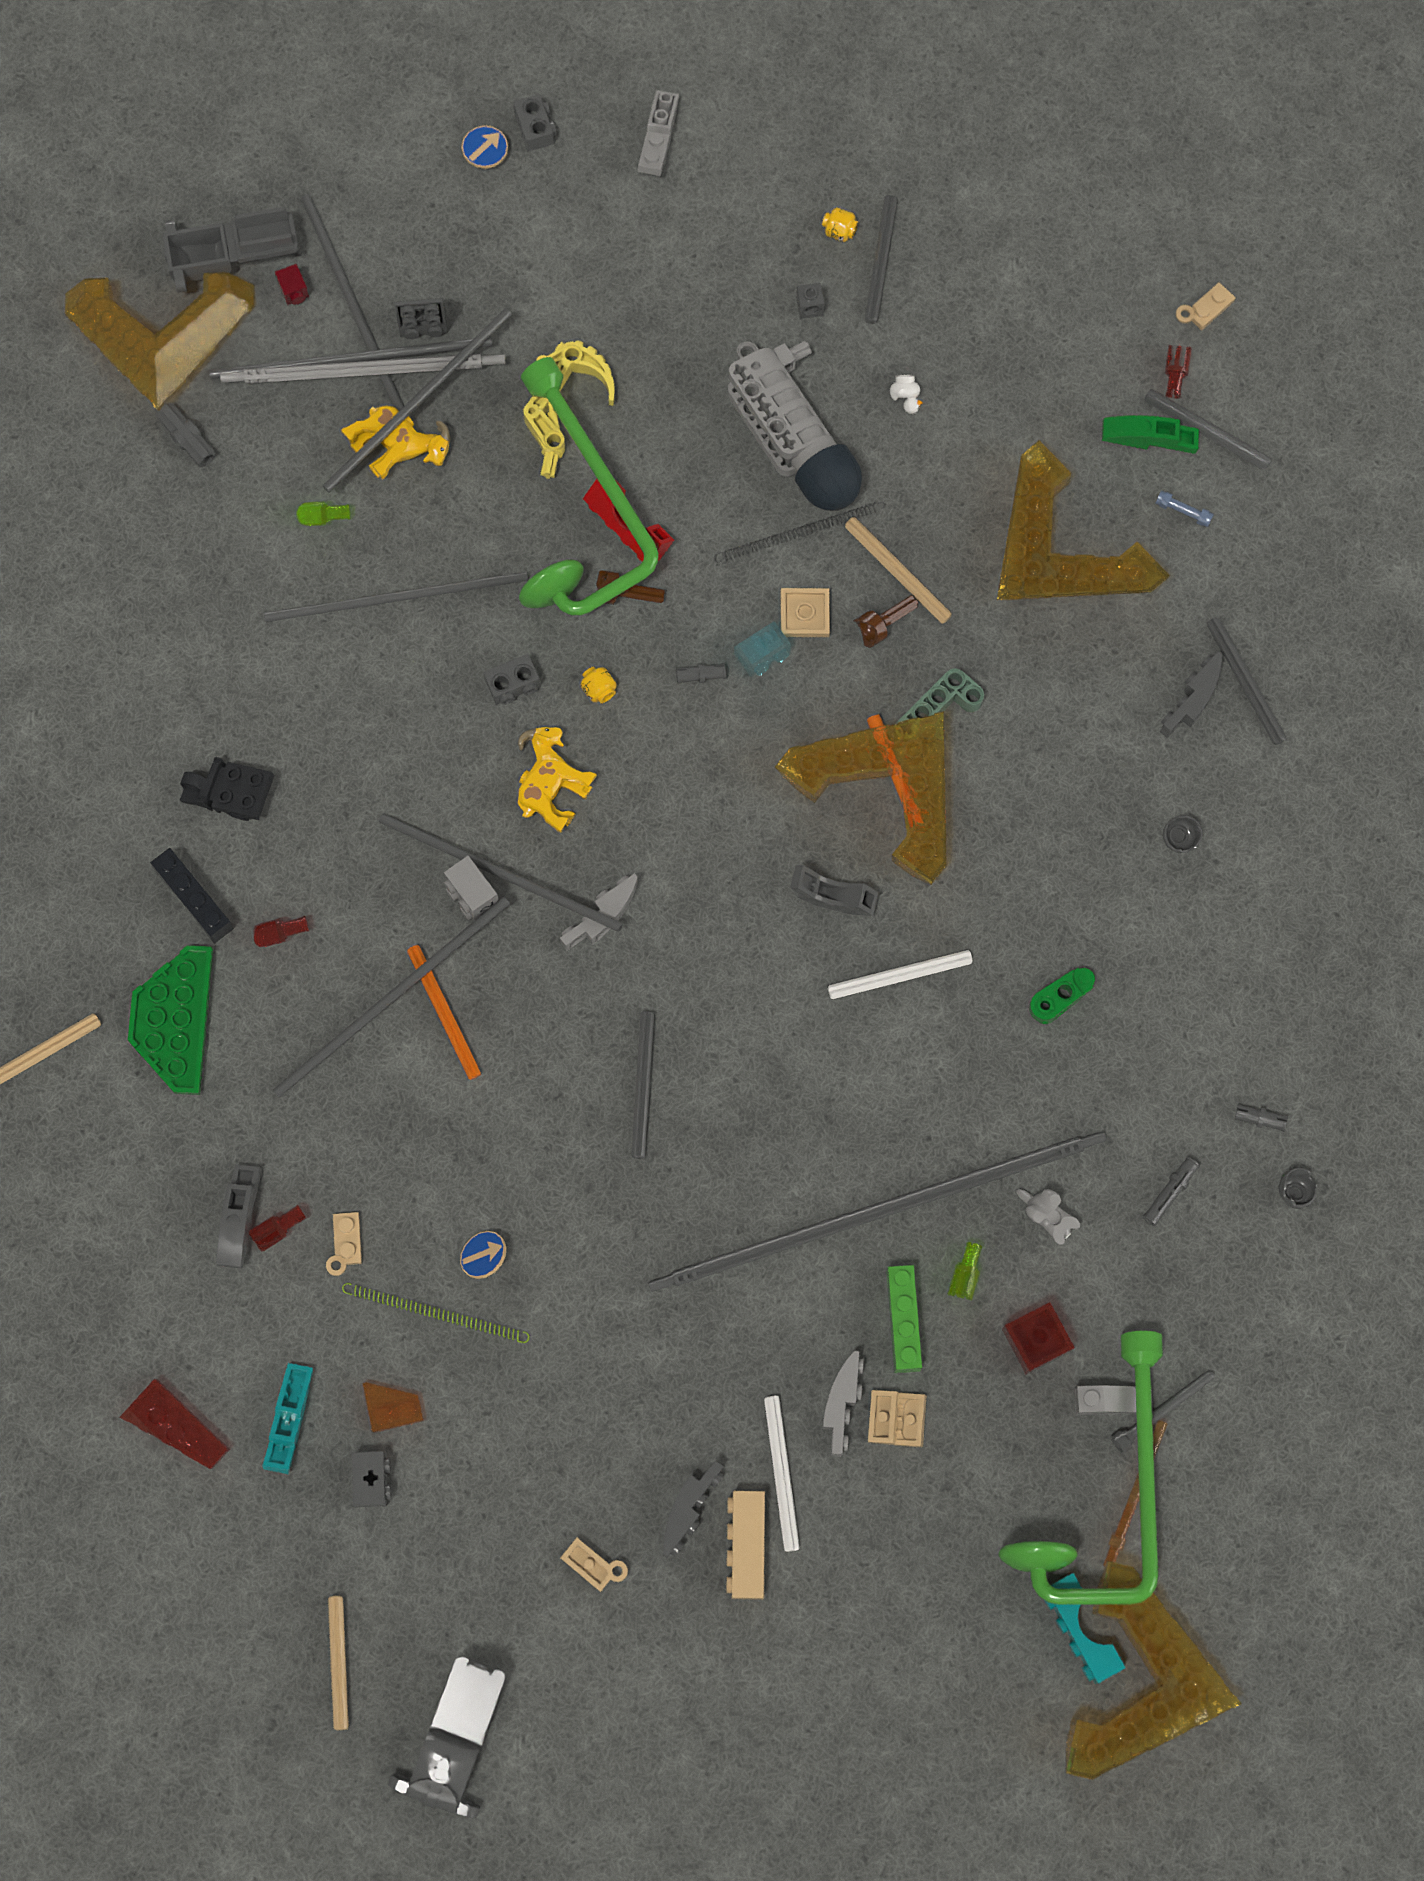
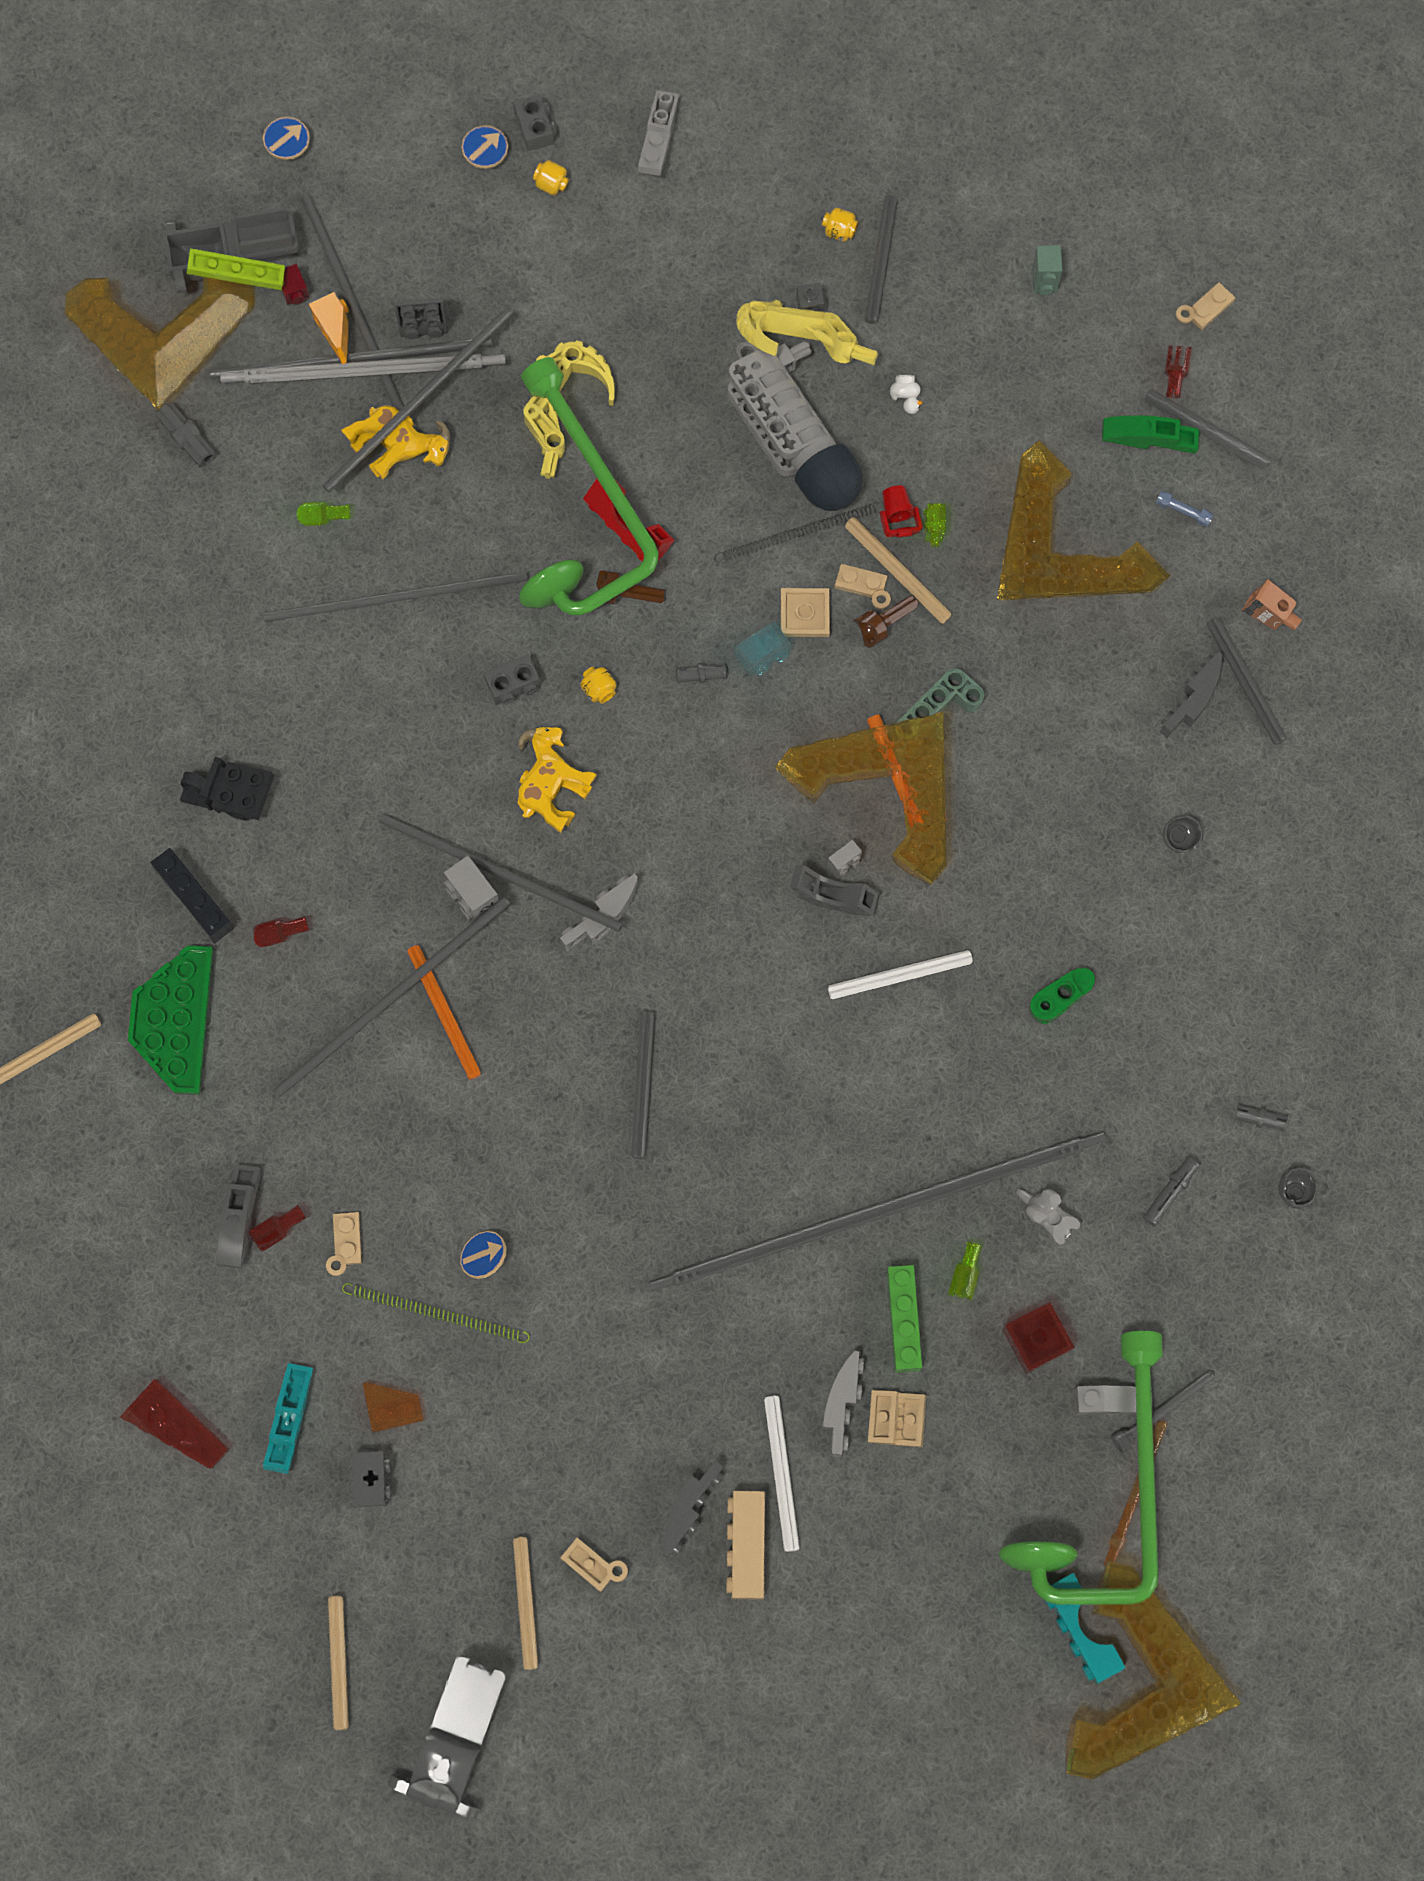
(235, 269): none -> lime plate
(286, 138): none -> blue piece
(332, 321): none -> light orange slope
(525, 1603): none -> tan axle
(550, 177): none -> yellow head
(822, 326): none -> light yellow piece
(844, 858): none -> light grey piece
(863, 583): none -> tan hinge
(897, 509): none -> red piece
(934, 523): none -> clear neon green piece
(1047, 269): none -> sand green brick
(1272, 606): none -> nougat torso

